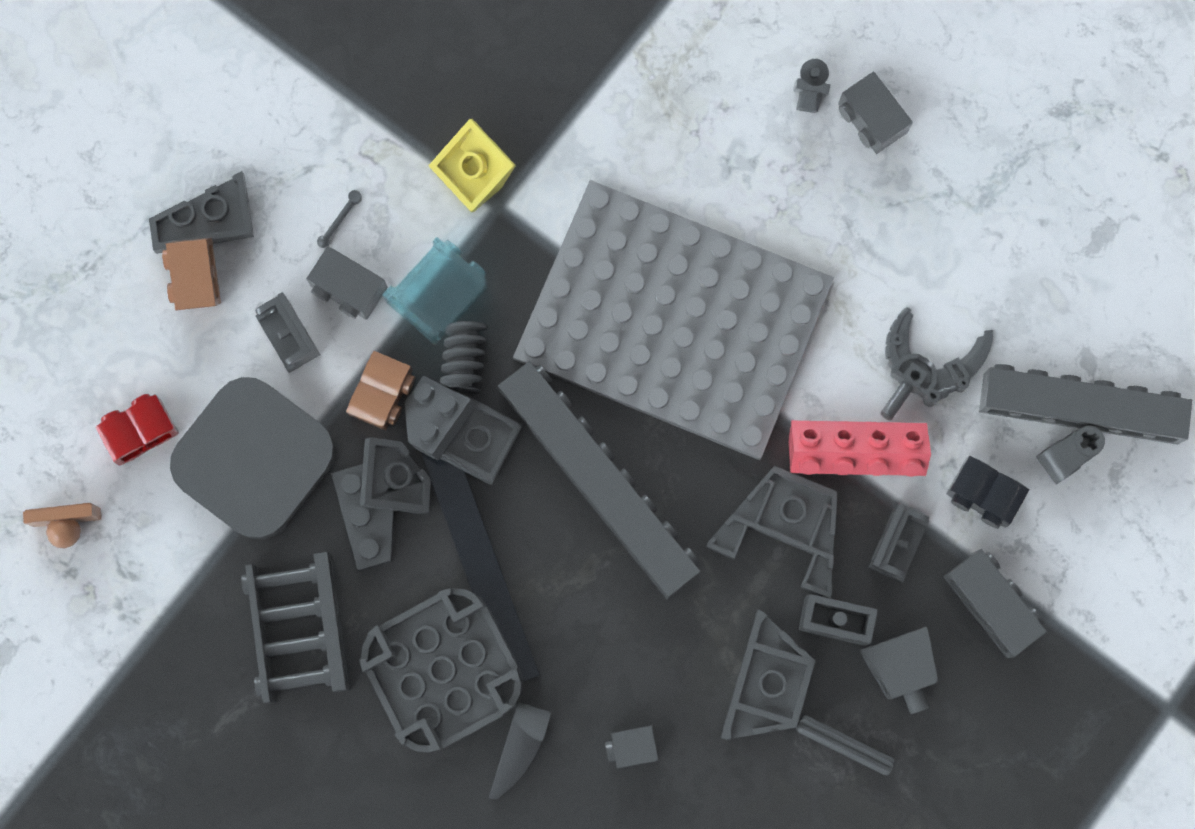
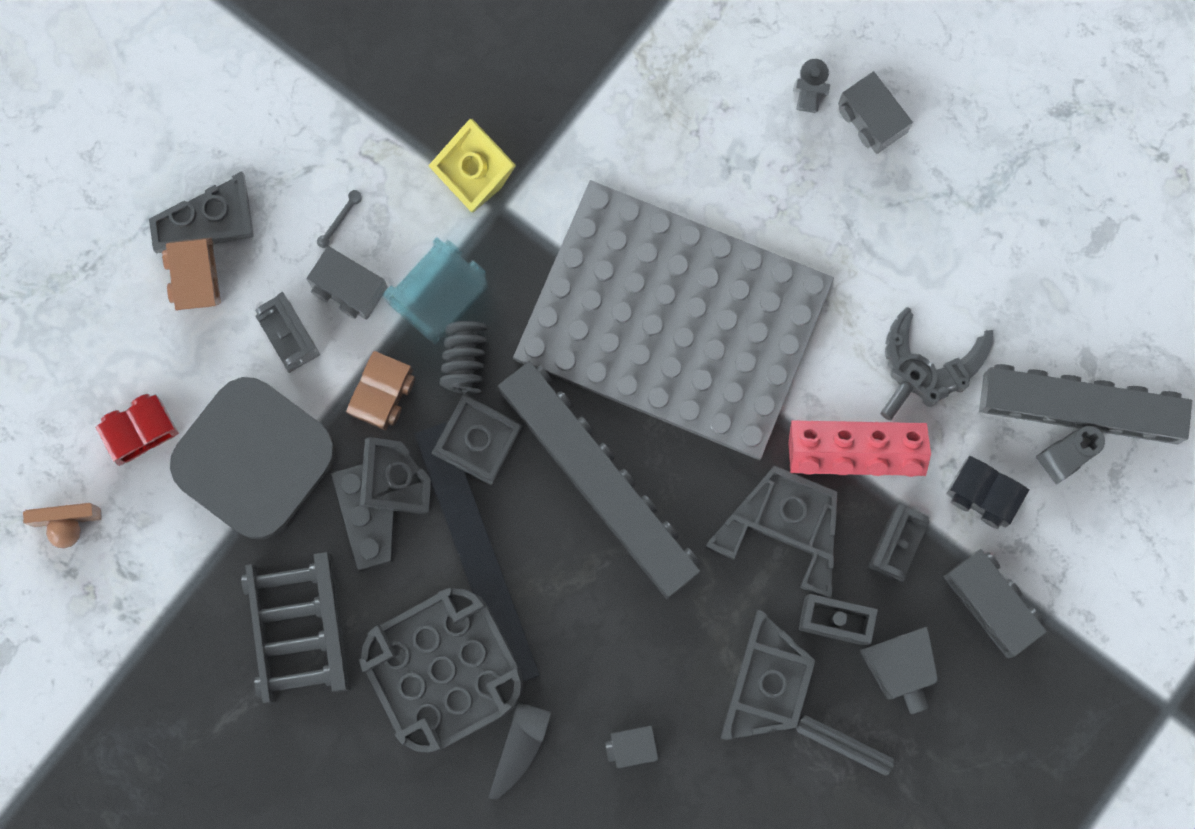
(435, 416): dark grey plate -> none

